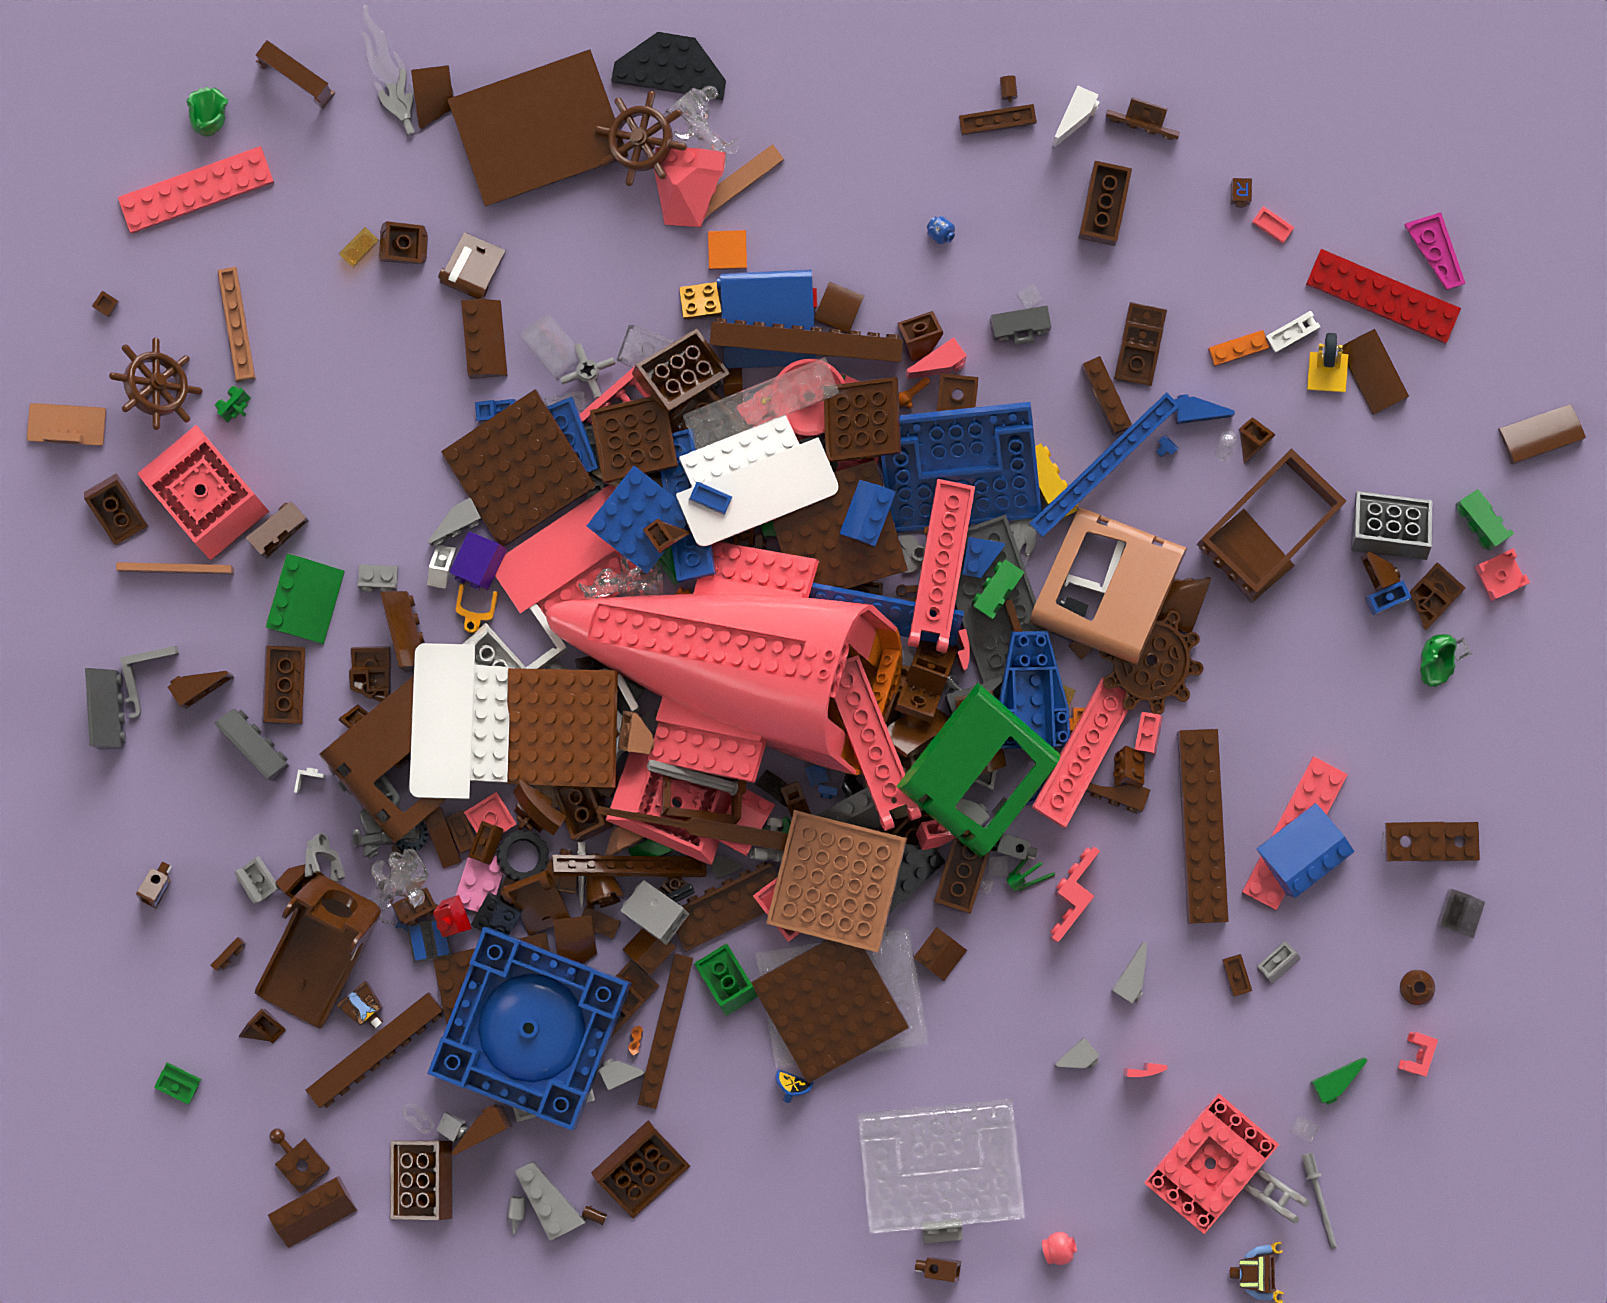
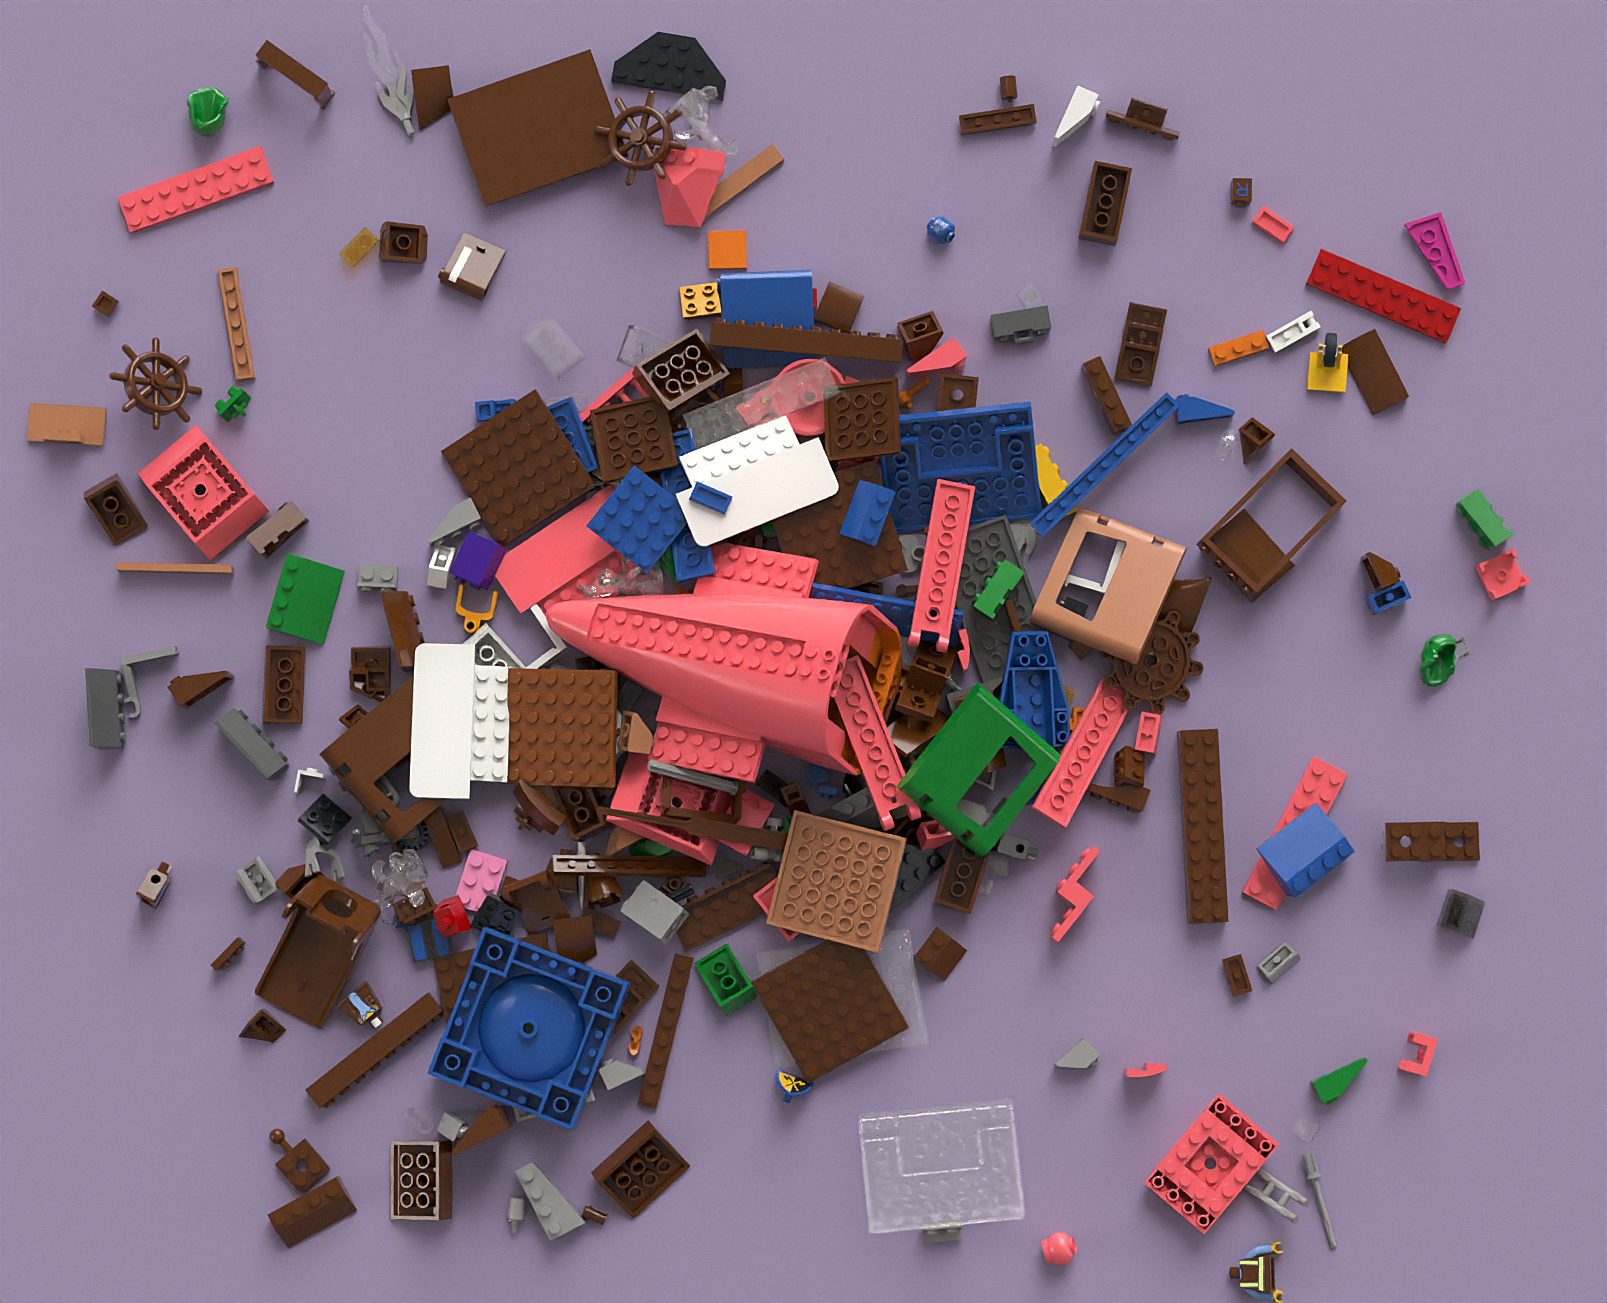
(177, 1083): green plate -> none
(324, 819): none -> black plate
(484, 338): reddish brown slope -> none
(486, 842): reddish brown slope -> none
(491, 811): coral plate -> none
(527, 836): black tyre -> none
(584, 363): light grey bar -> none
(627, 694): white tile -> none
(648, 951): reddish brown slope -> none
(664, 534): reddish brown slope -> none
(947, 1269): reddish brown torso -> none
(980, 555): blue wing -> none
(1016, 880): green plant -> none
(1132, 978): light grey slope -> none
(1167, 446): blue tile -> none
(1392, 525): dark grey slope -> none
(1407, 987): reddish brown piece -> none
(1435, 593): reddish brown slope -> none
(1542, 434): slope -> none

